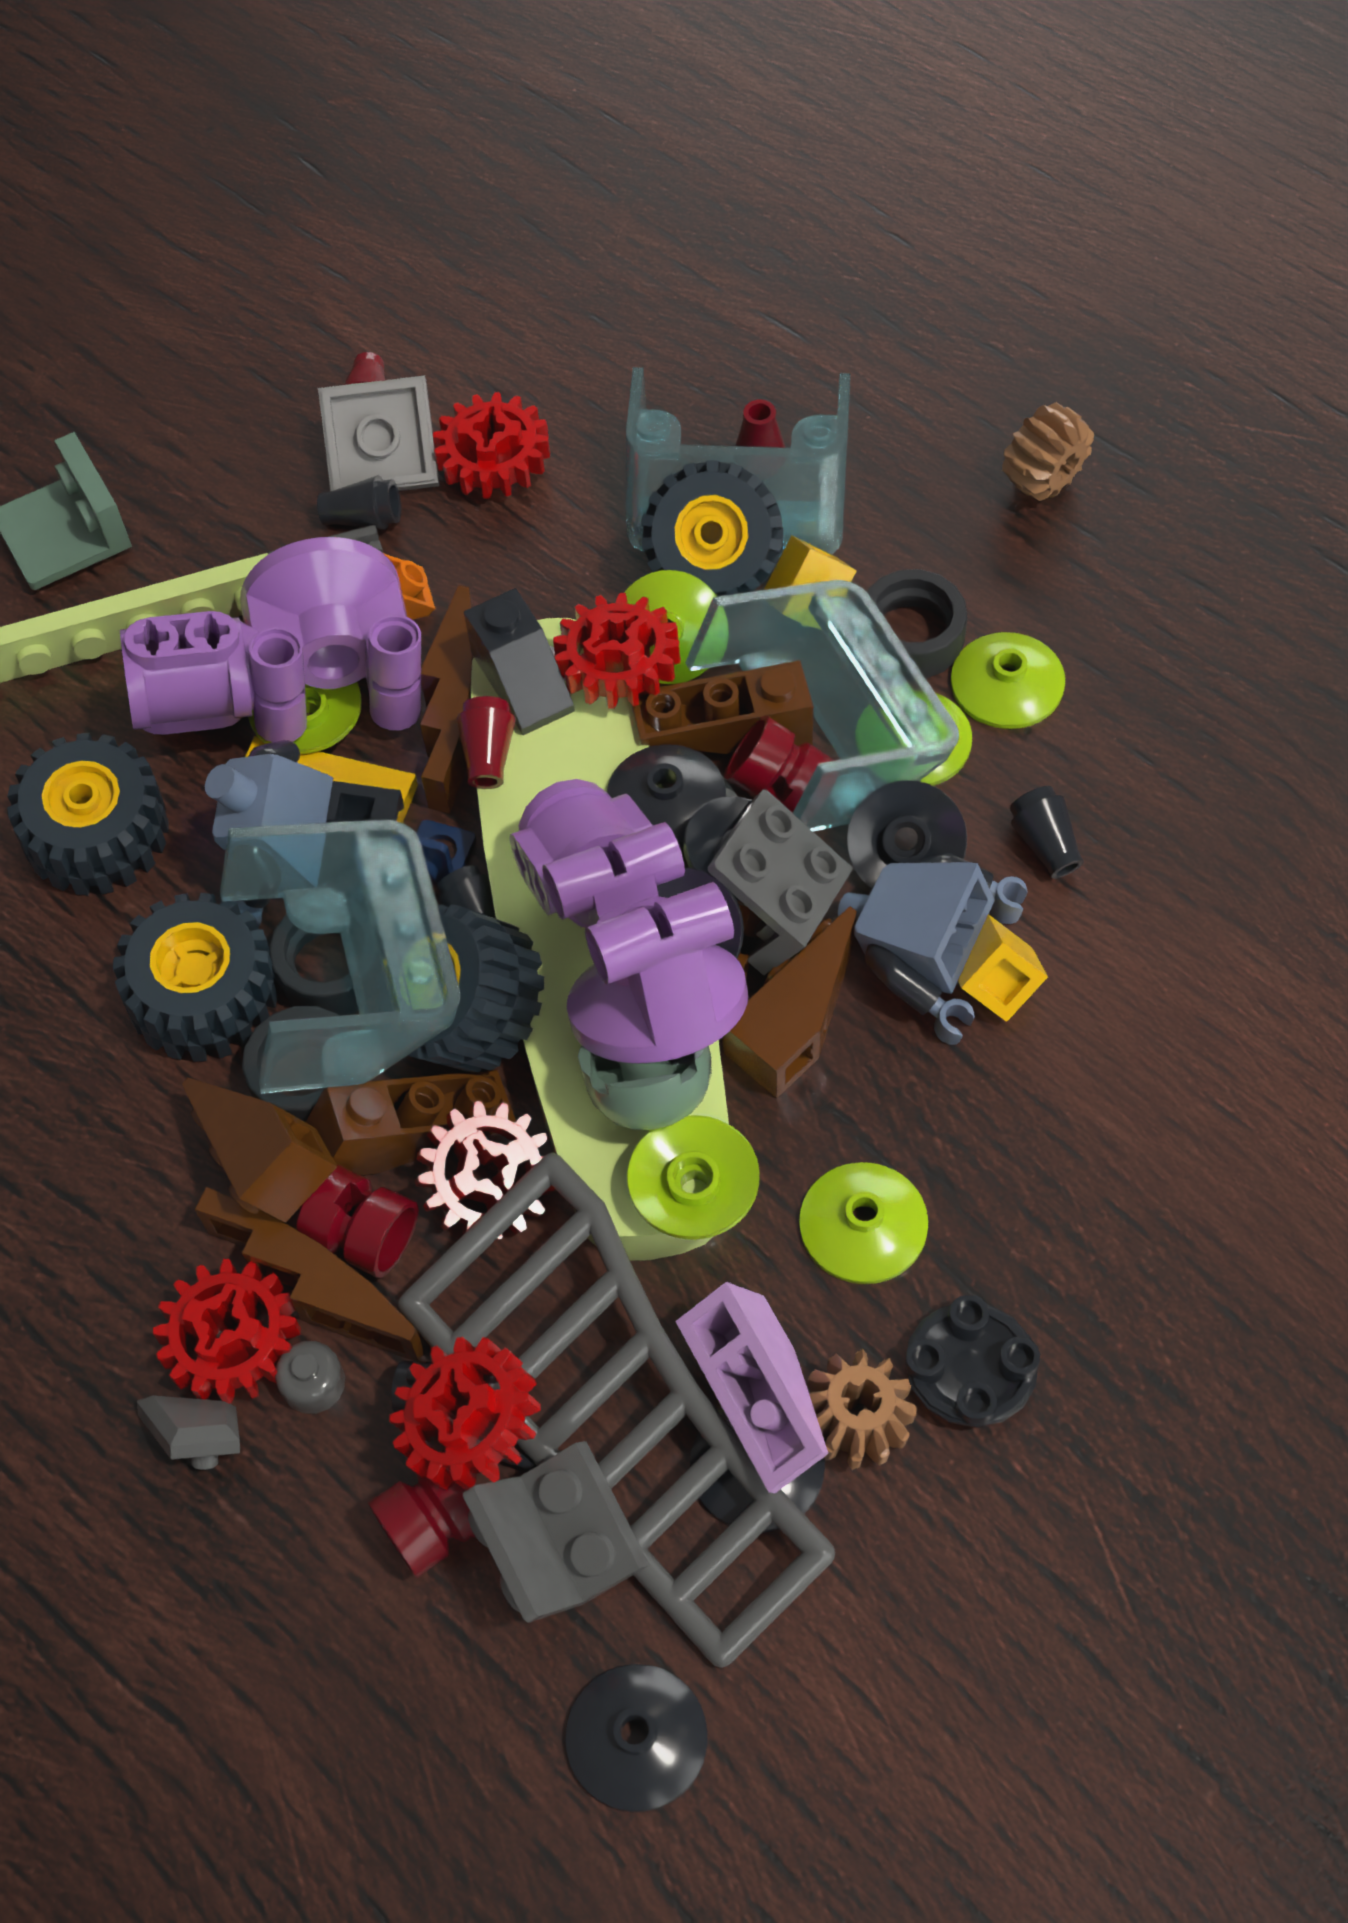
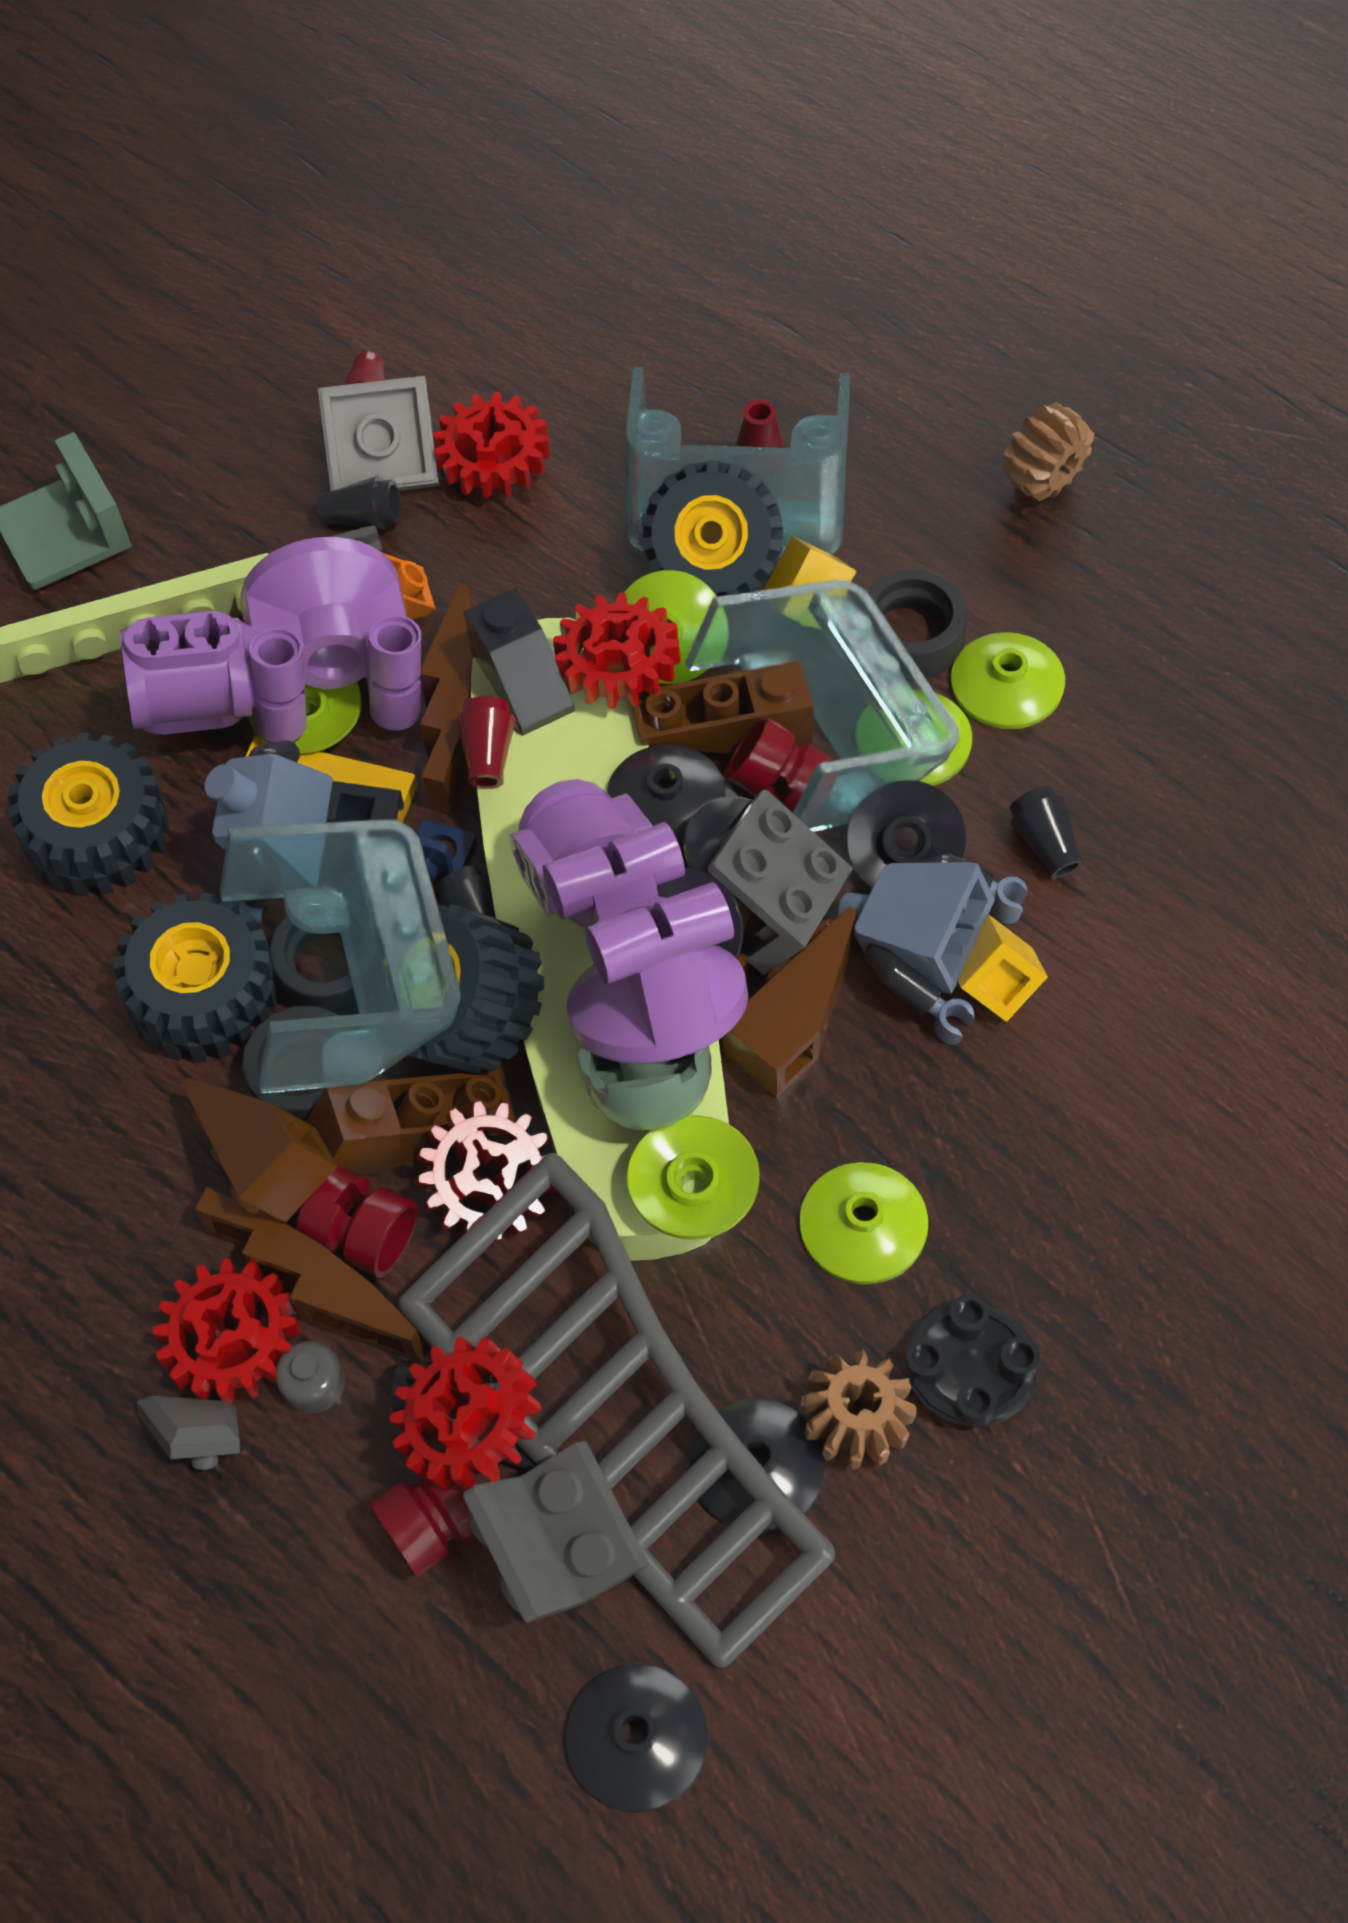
(756, 1381): lavender slope -> none

